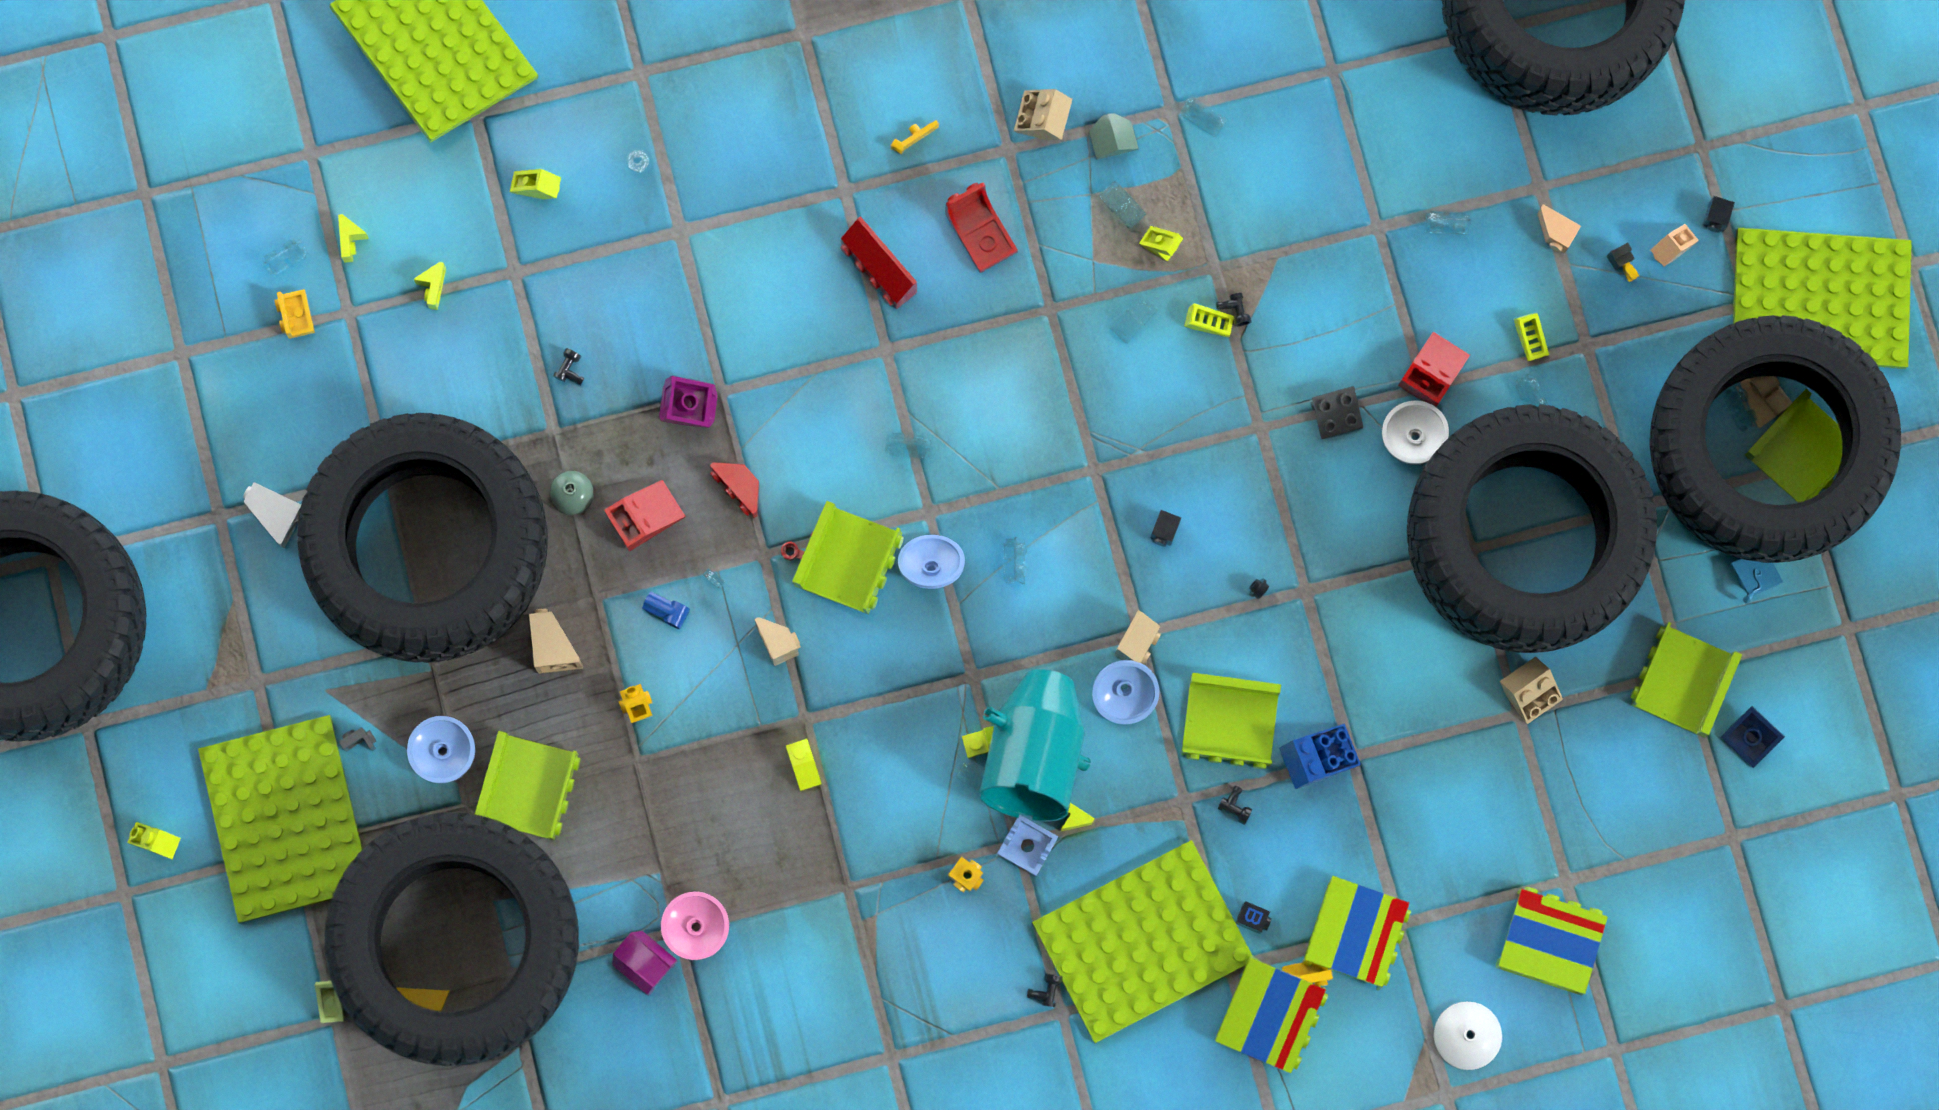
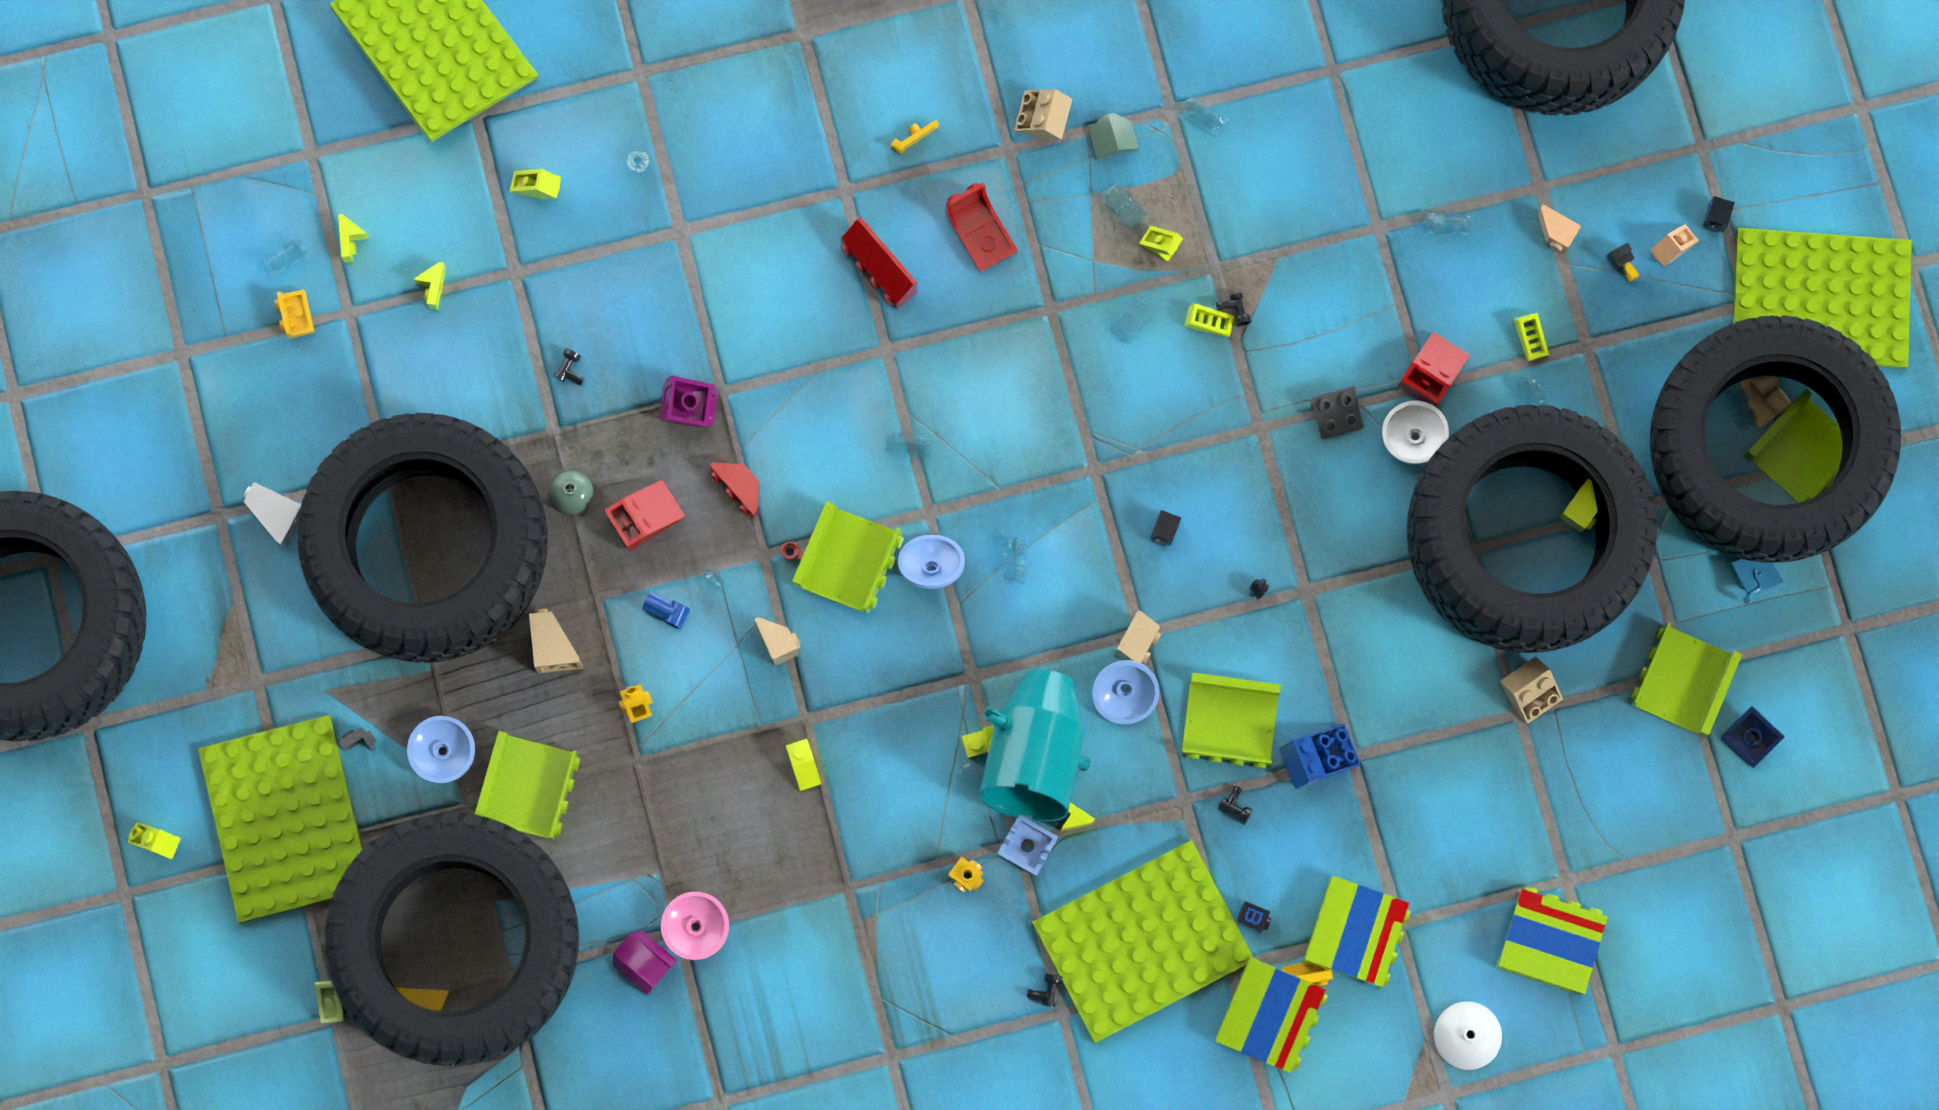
(1582, 508): none -> neon yellow slope

